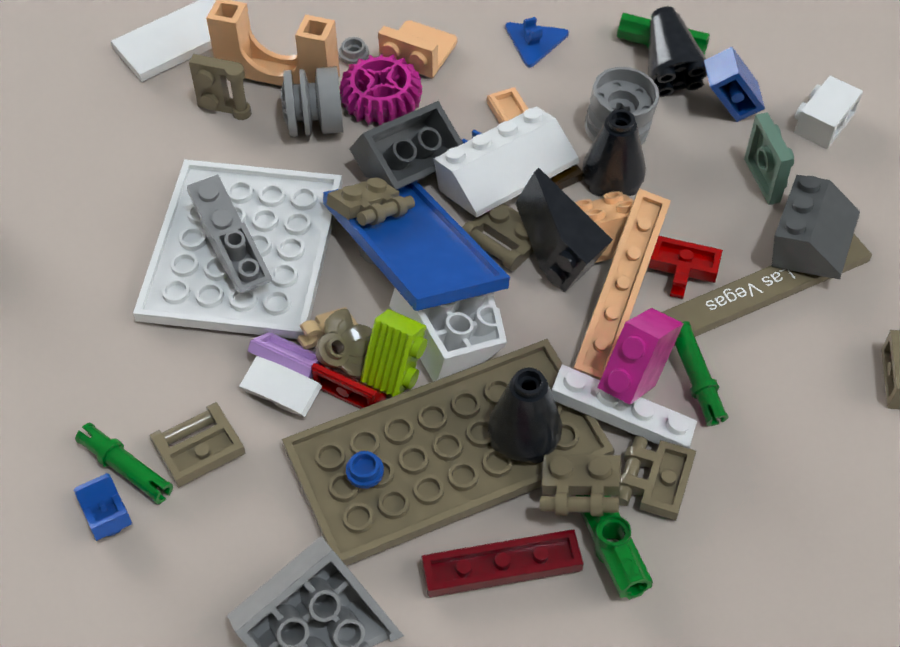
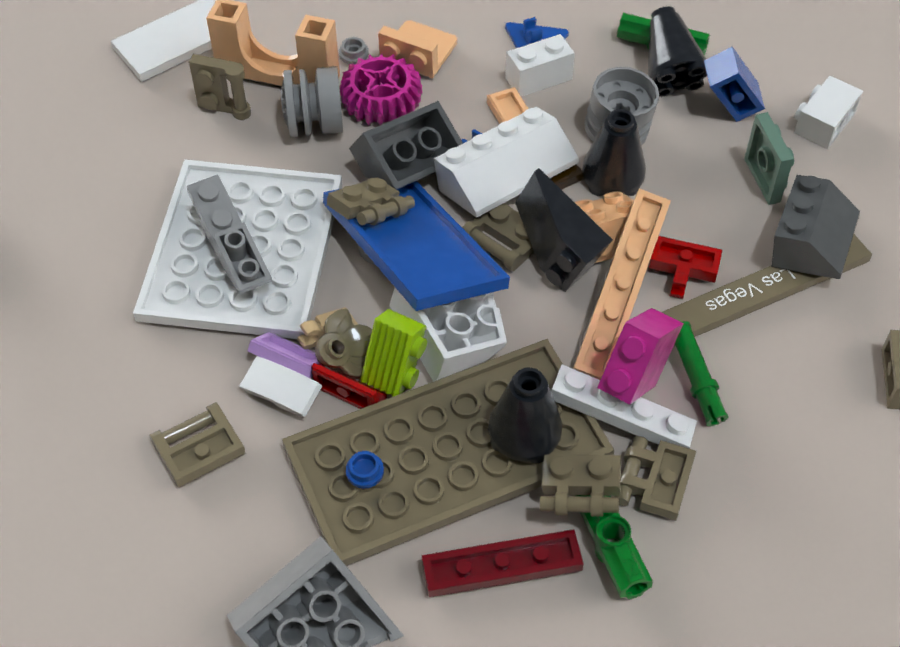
(102, 506): blue bracket -> none
(112, 453): green pin -> none
(539, 65): none -> white brick

